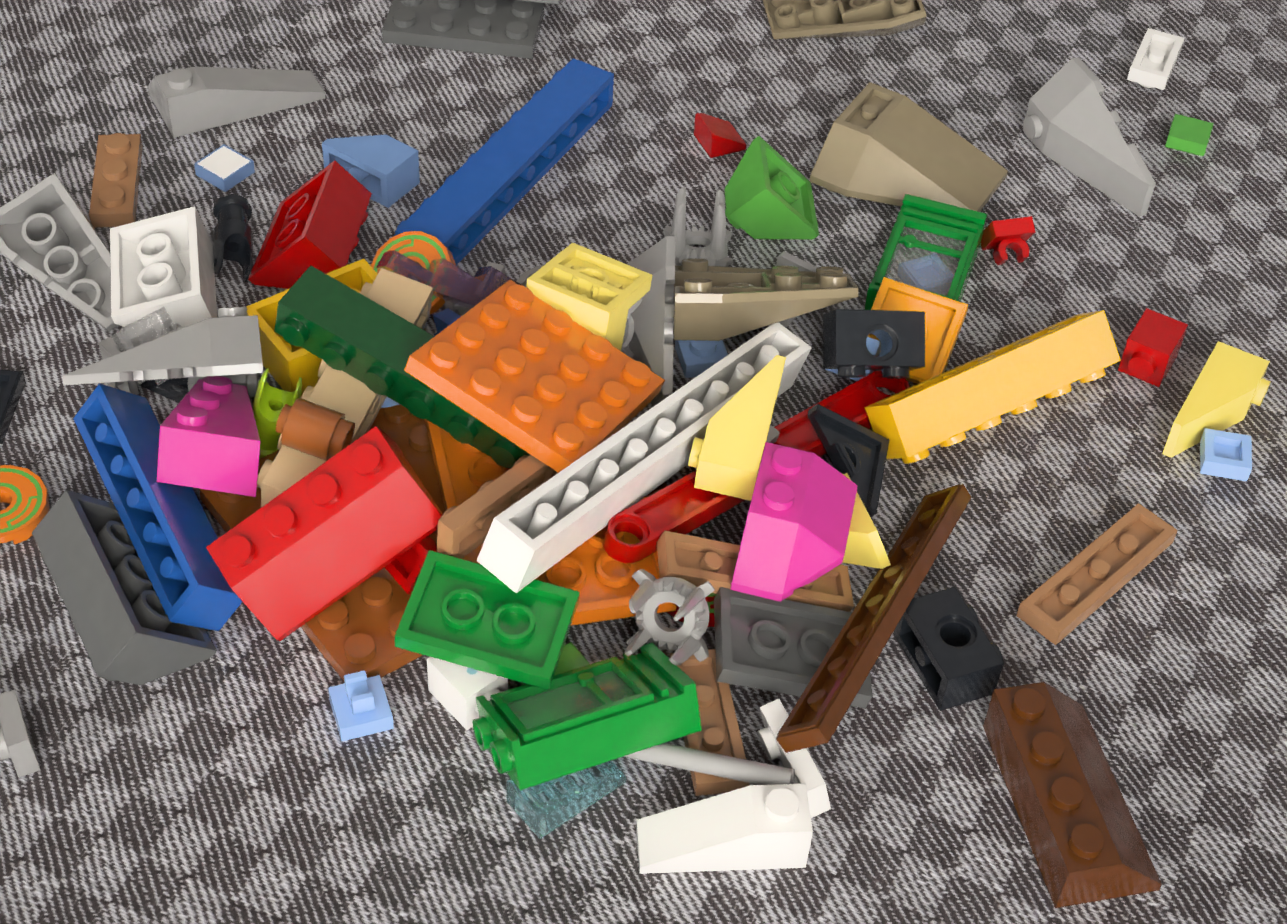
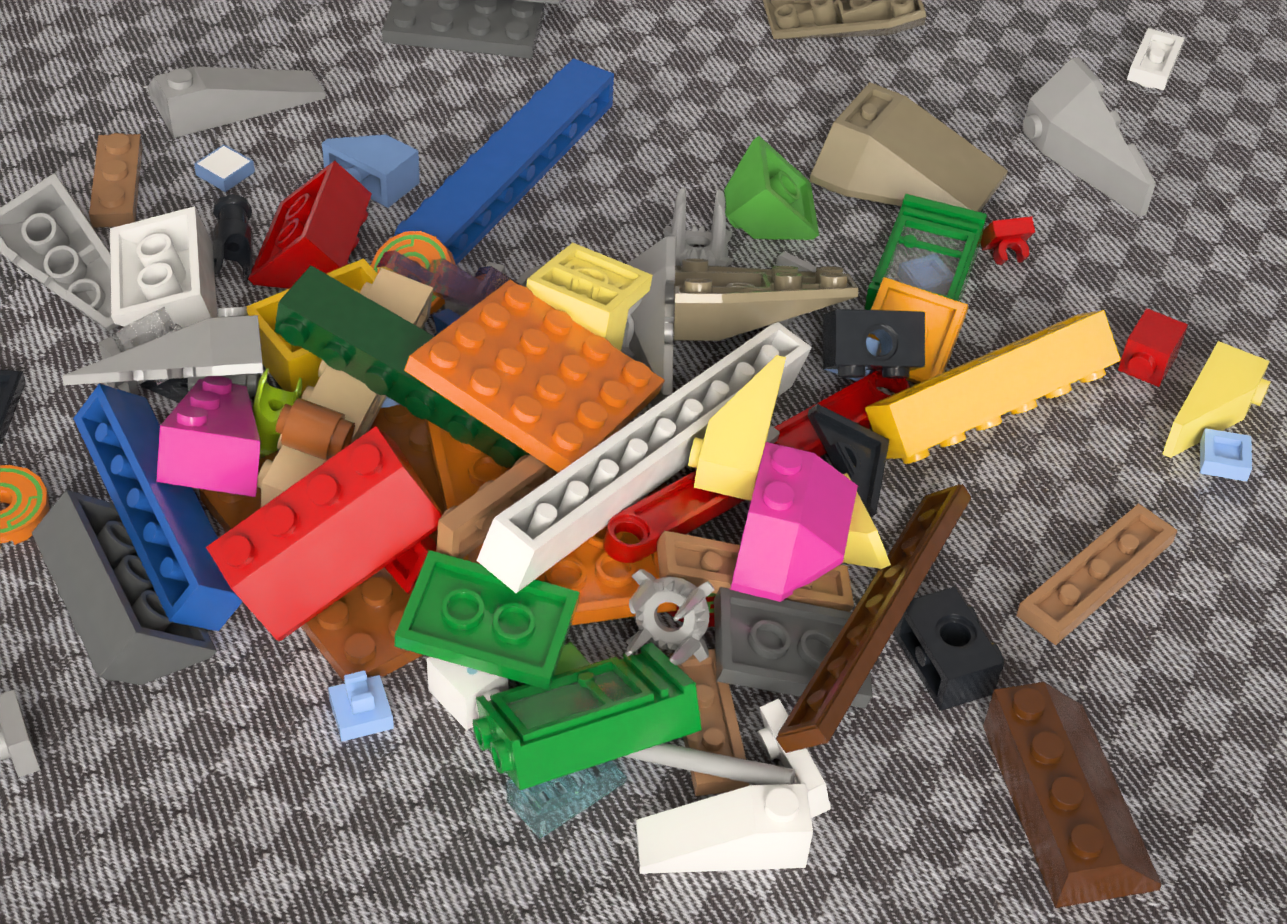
(699, 355): light blue plate -> none
(717, 136): red slope -> none
(1189, 135): bright green tile -> none

